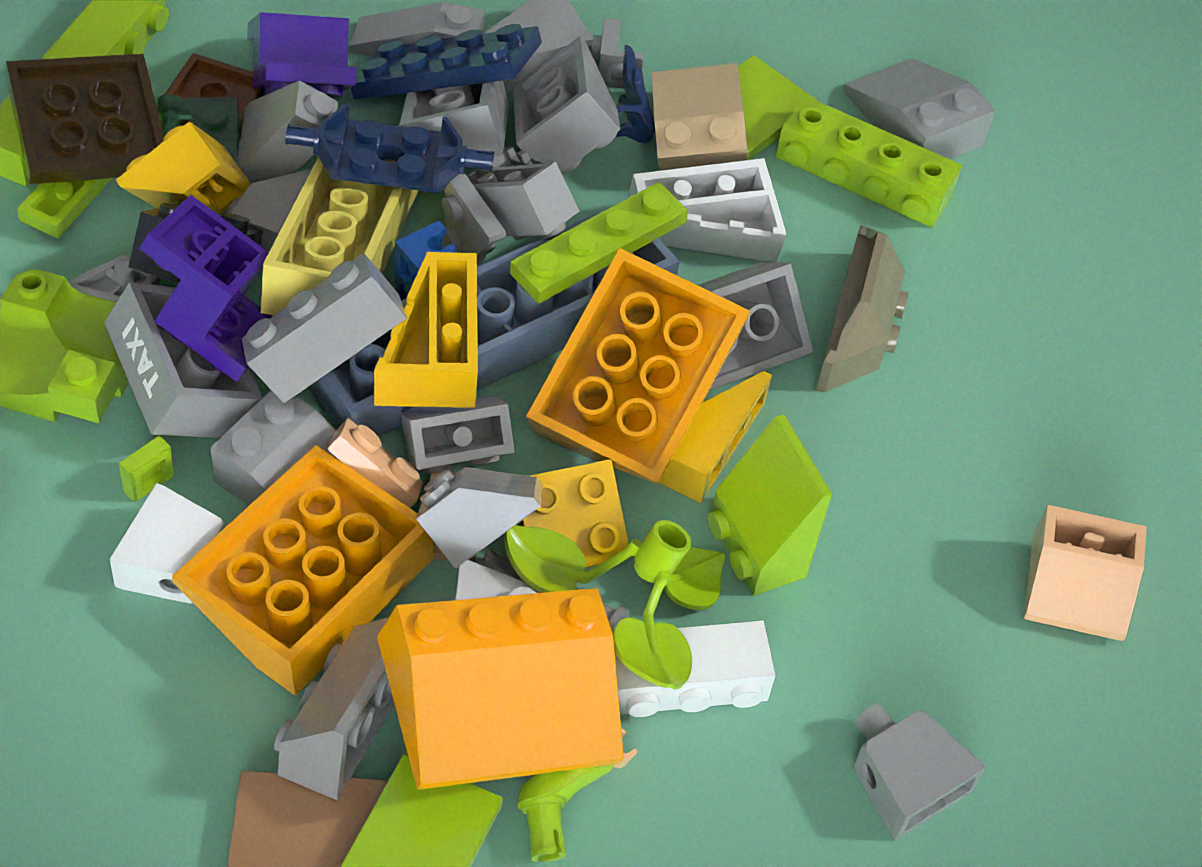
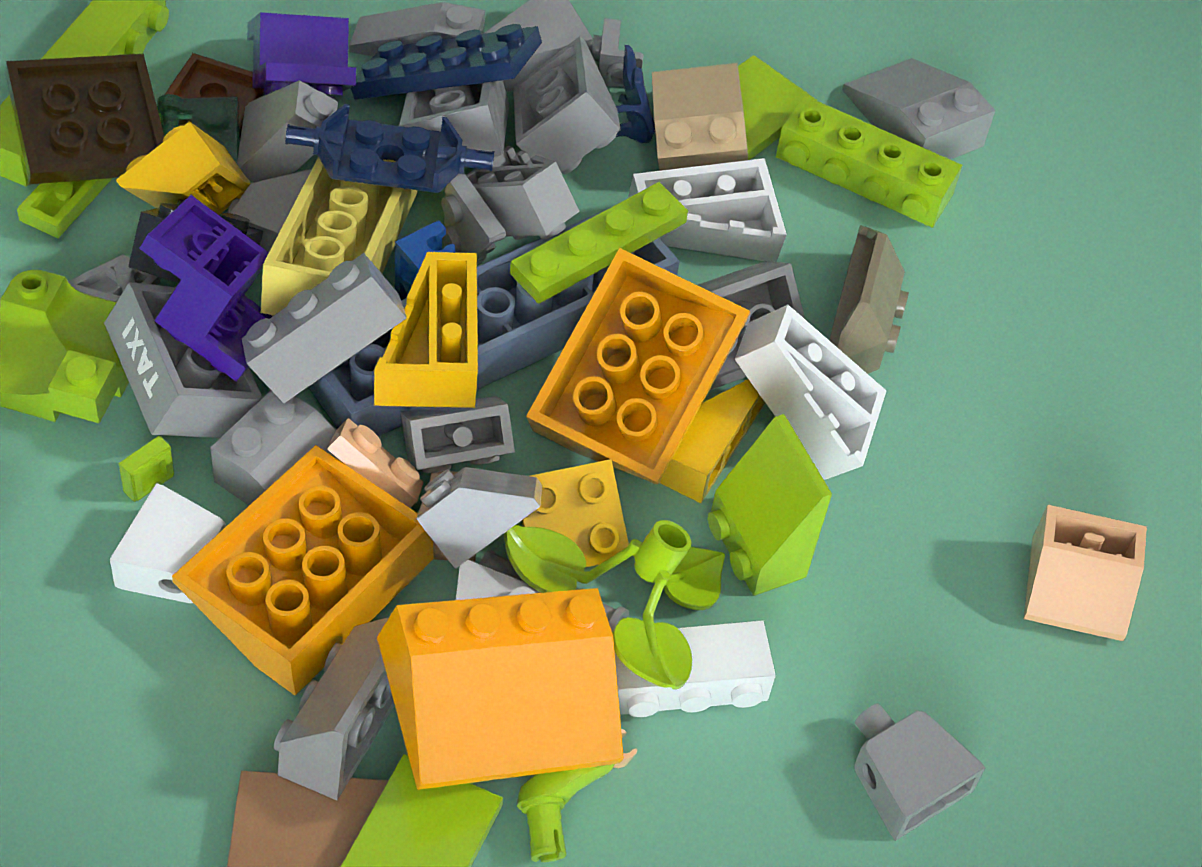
(815, 386): none -> white wedge

